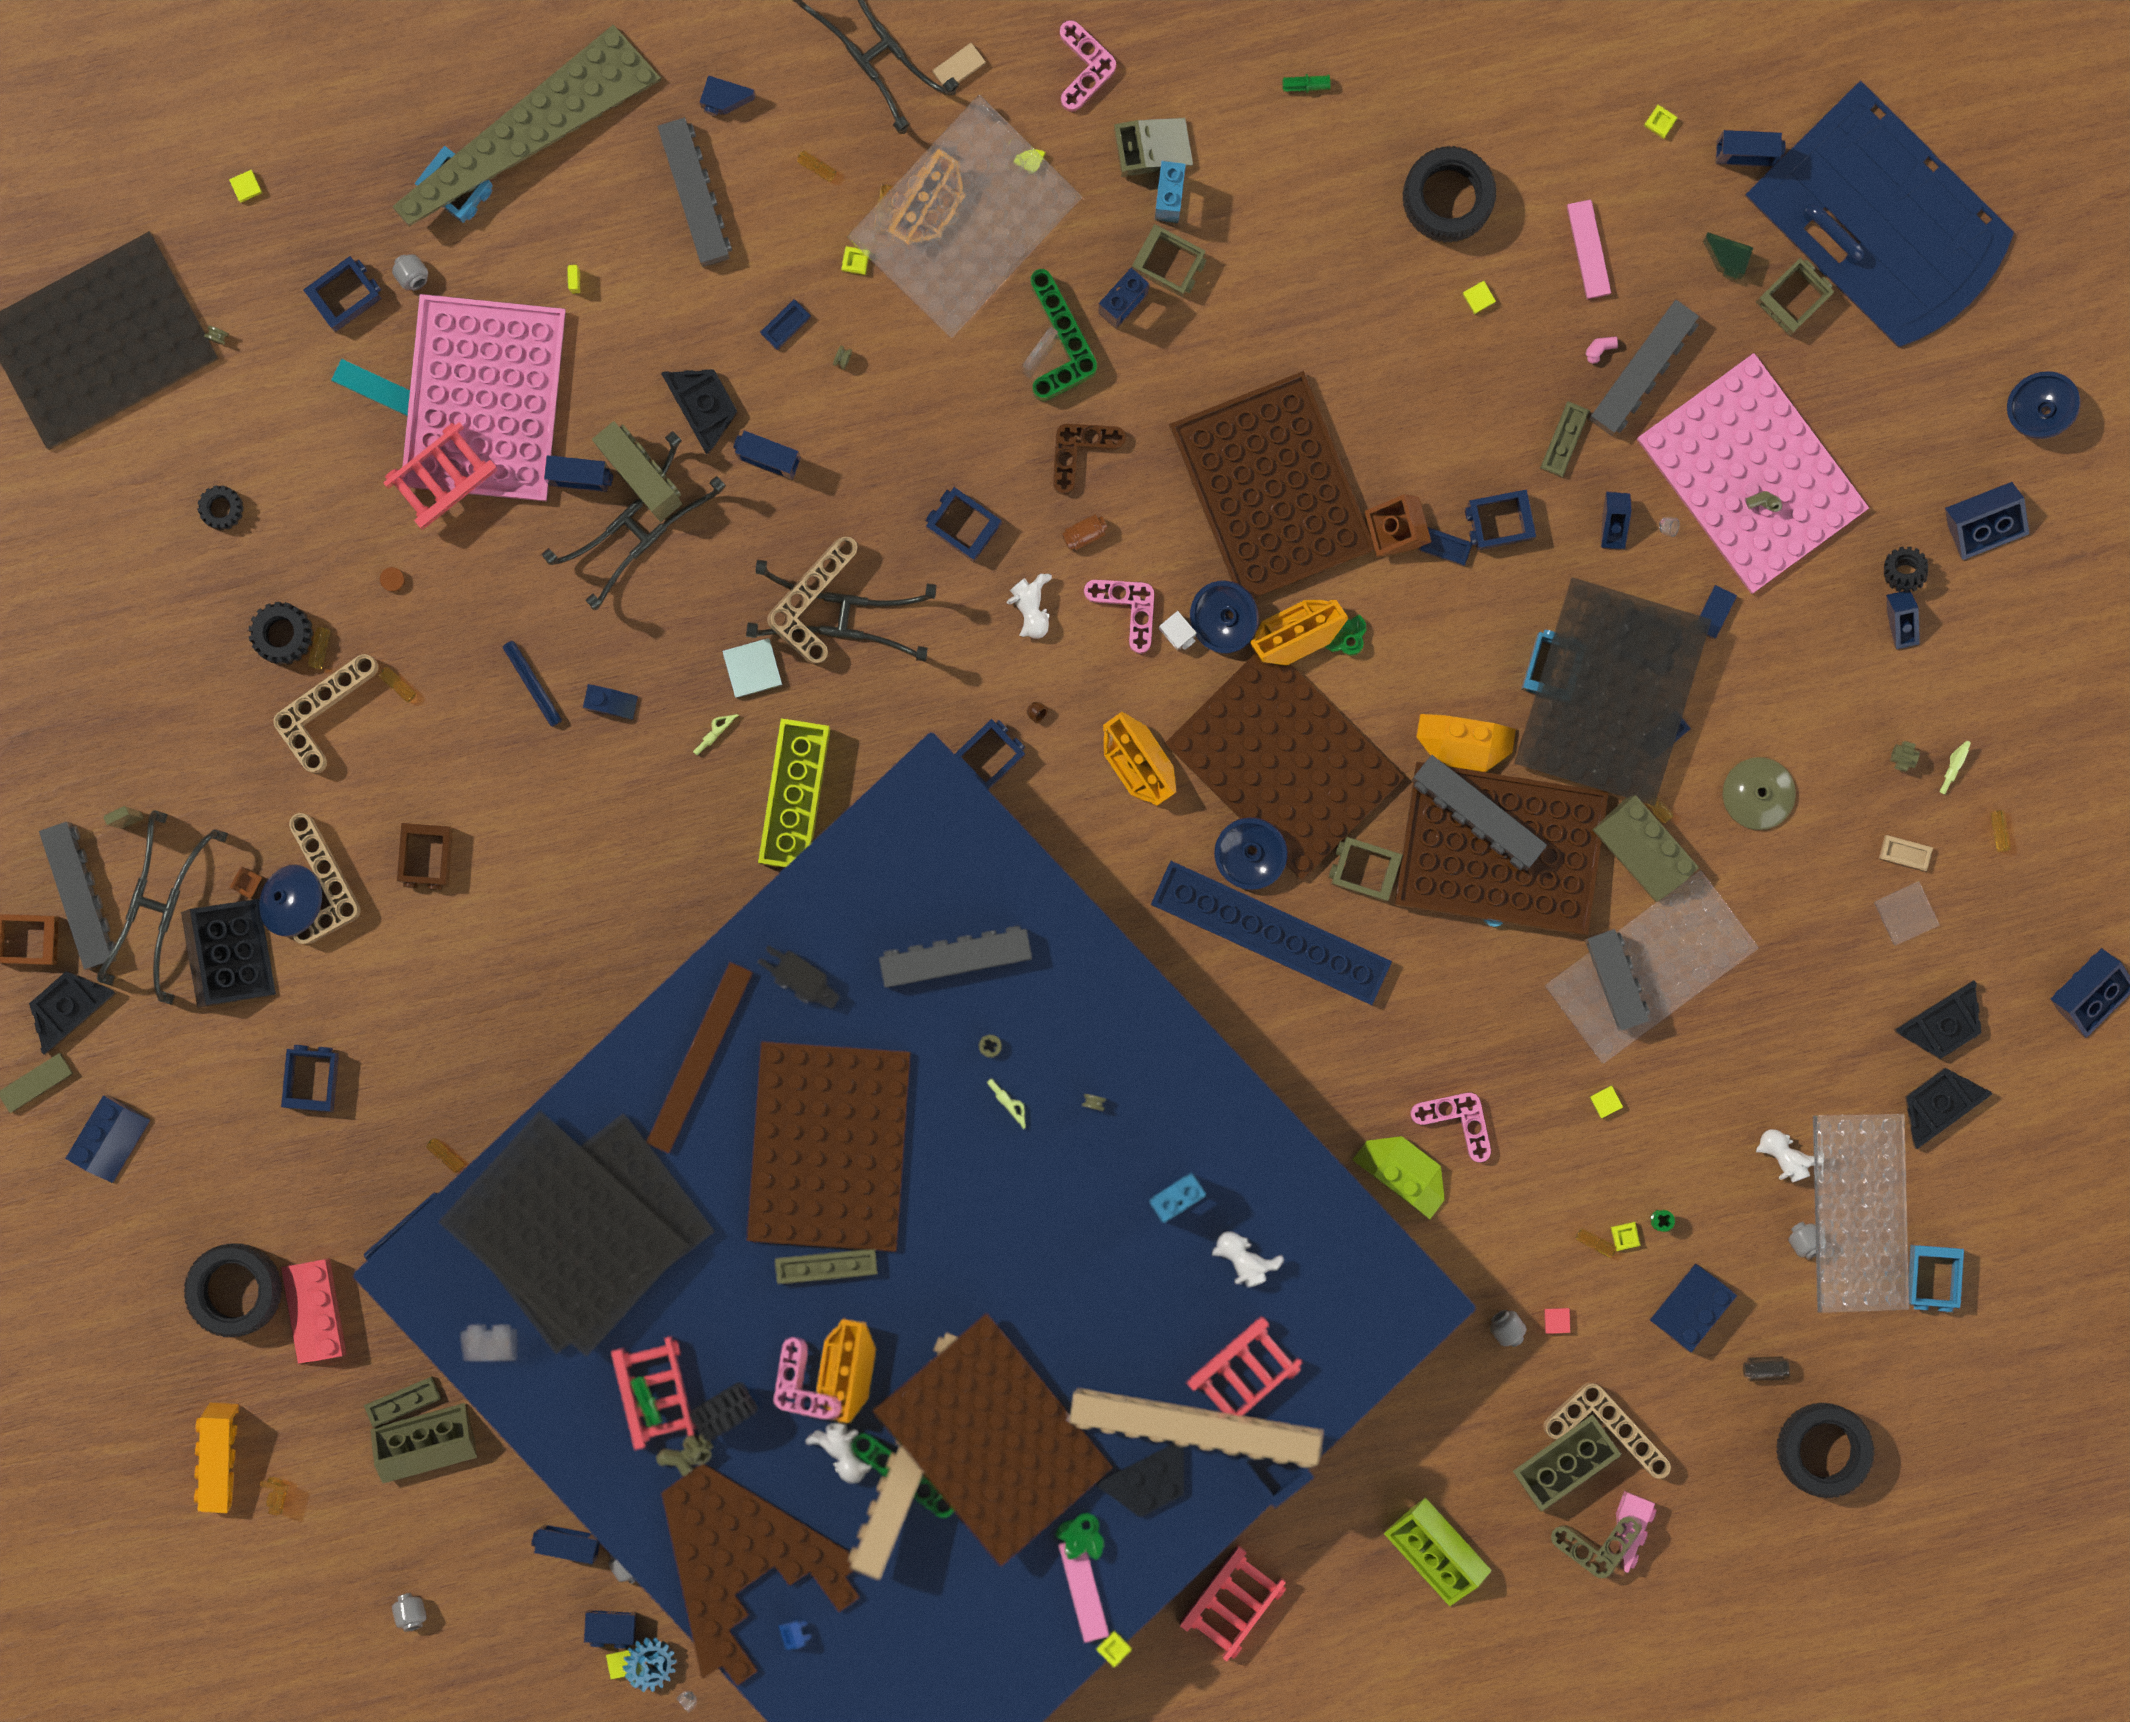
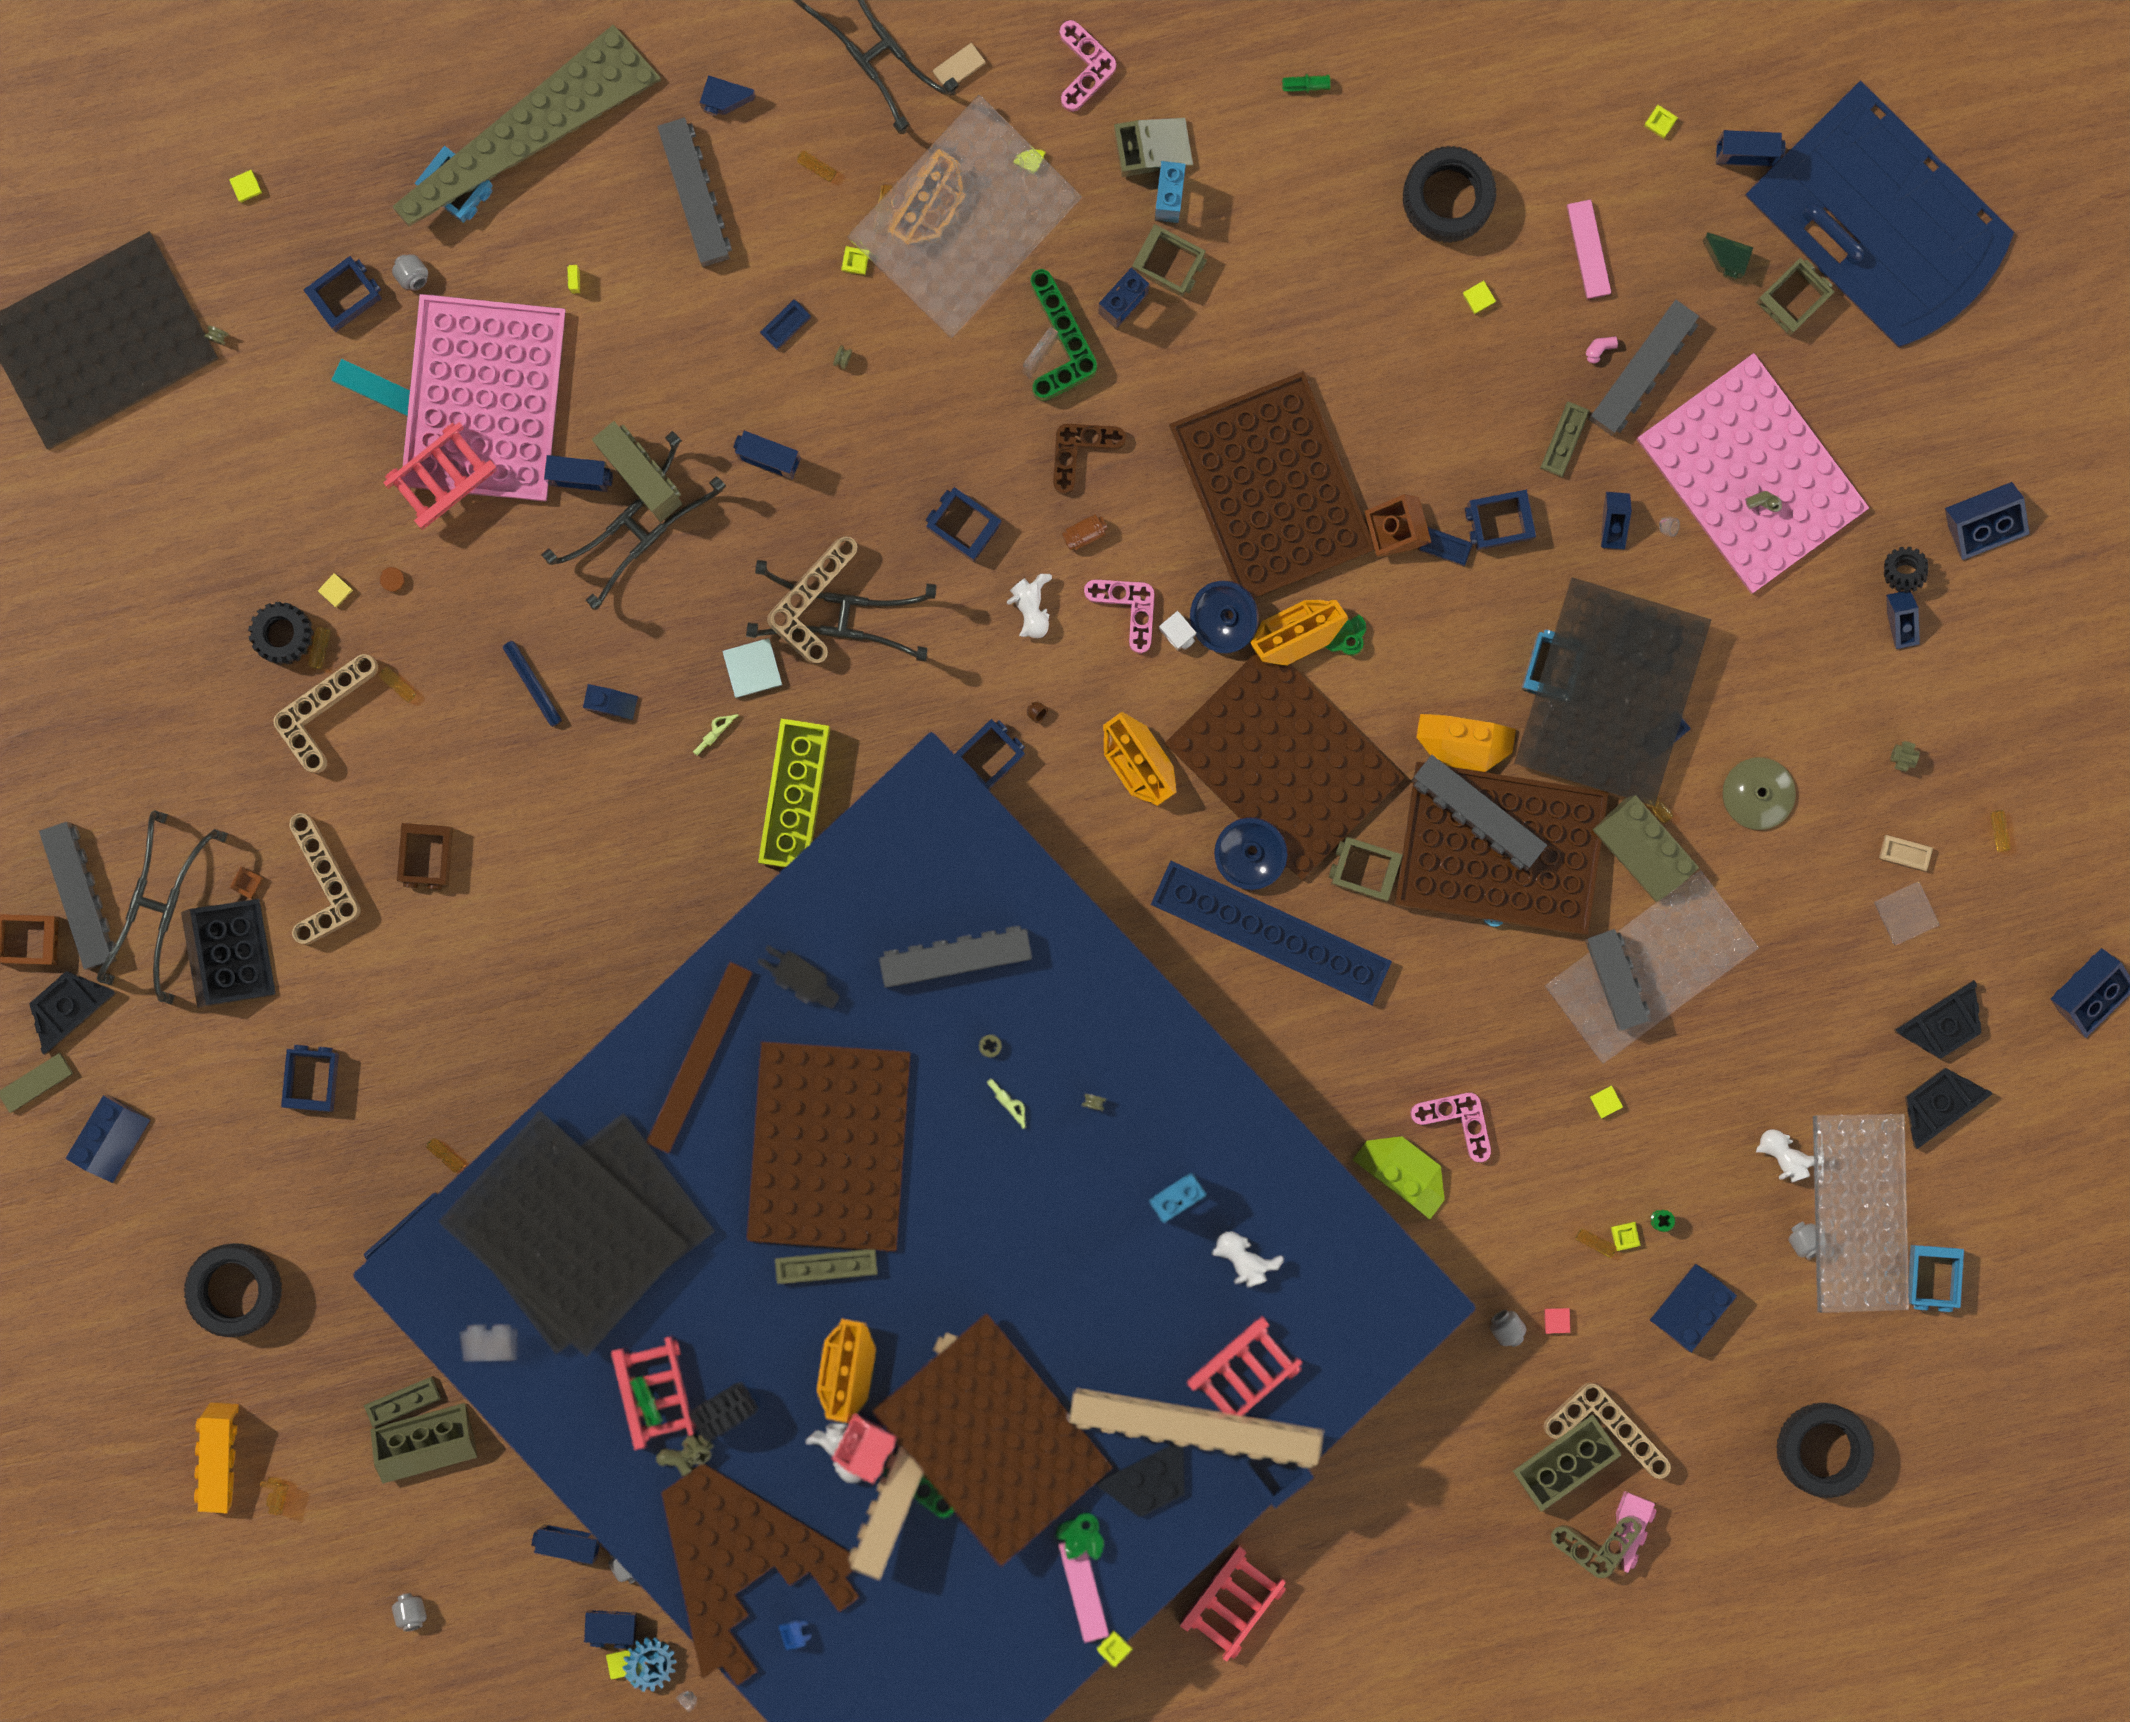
(123, 817): olive tile -> none
(205, 507): black tyre -> none
(298, 904): dark blue dish -> none
(313, 1311): coral slope -> none
(335, 590): none -> light yellow tile
(702, 403): black wing -> none
(794, 1388): bright pink beam -> none
(864, 1448): none -> coral brick
(1437, 1552): lime slope -> none
(1717, 609): dark blue tile -> none
(1766, 1368): clear smoke head -> none
(1956, 761): yellowish green hand -> none
(2042, 393): dark blue dish -> none

